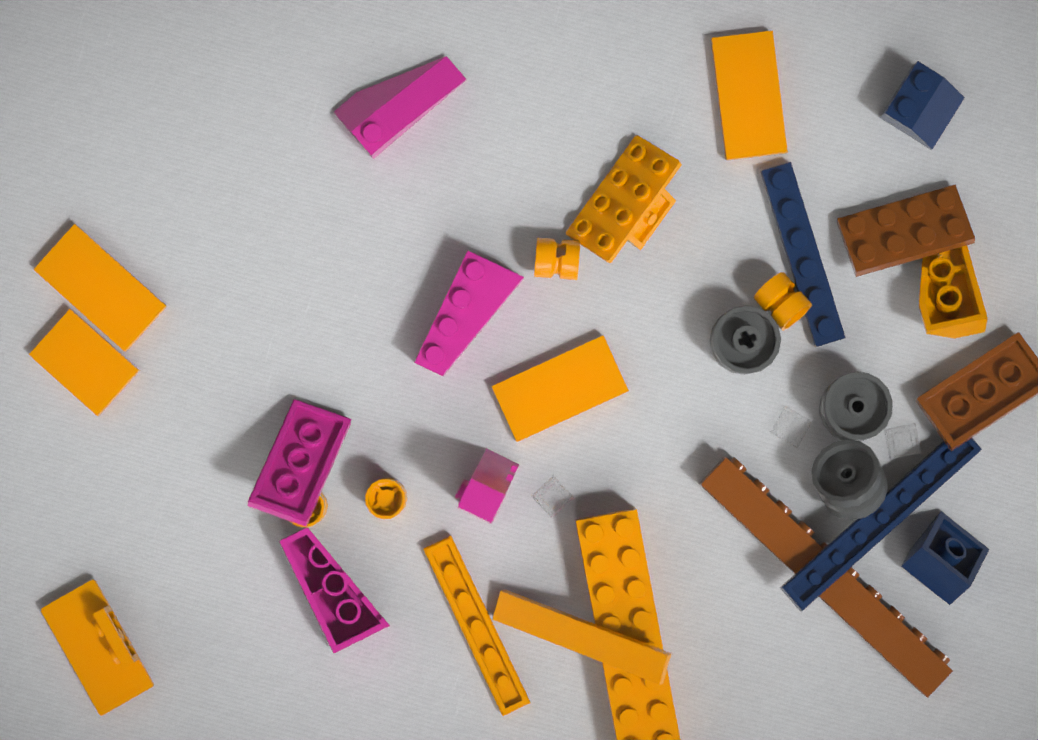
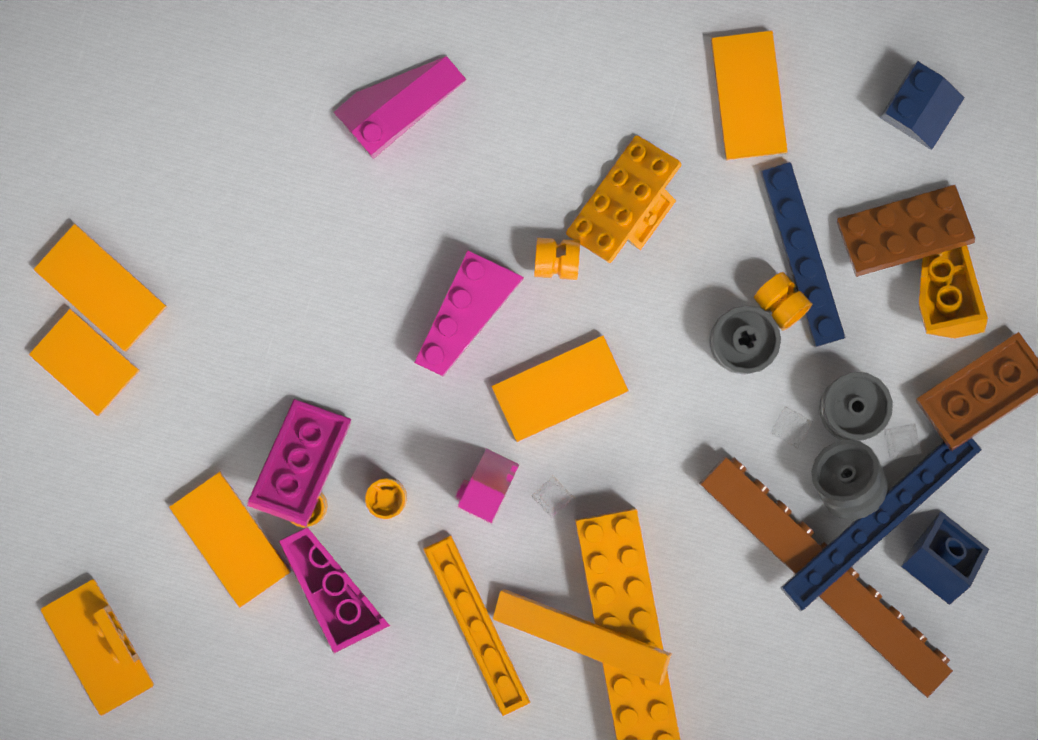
(230, 539): none -> light orange tile

